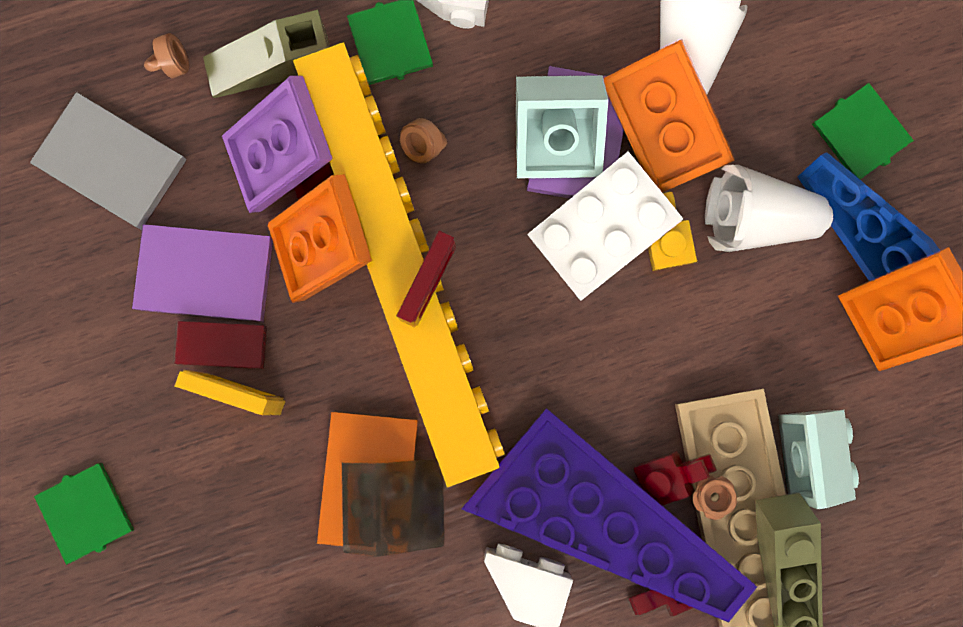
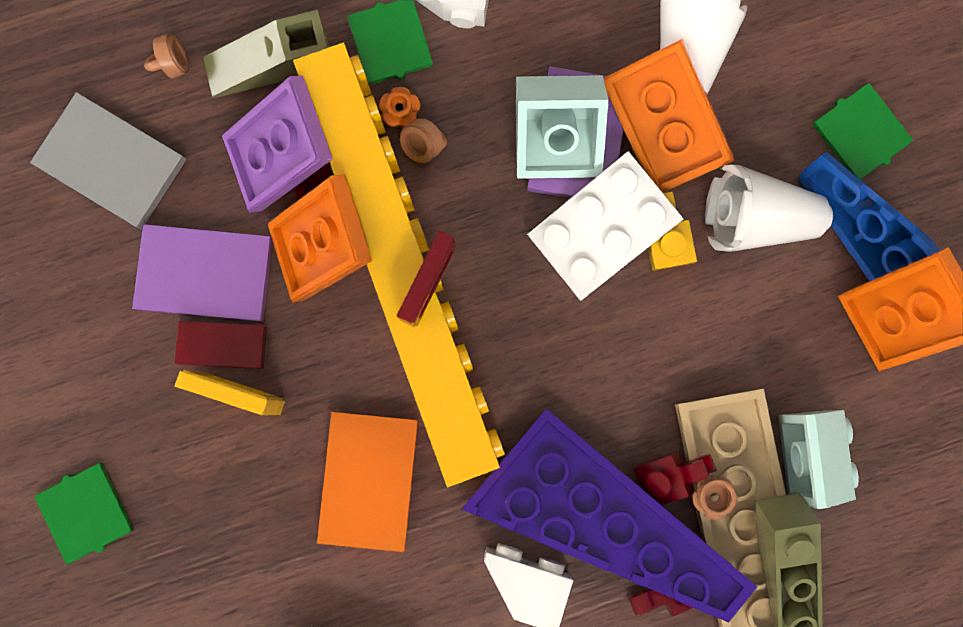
(392, 507): clear smoke bracket -> none
(397, 118): none -> orange plate

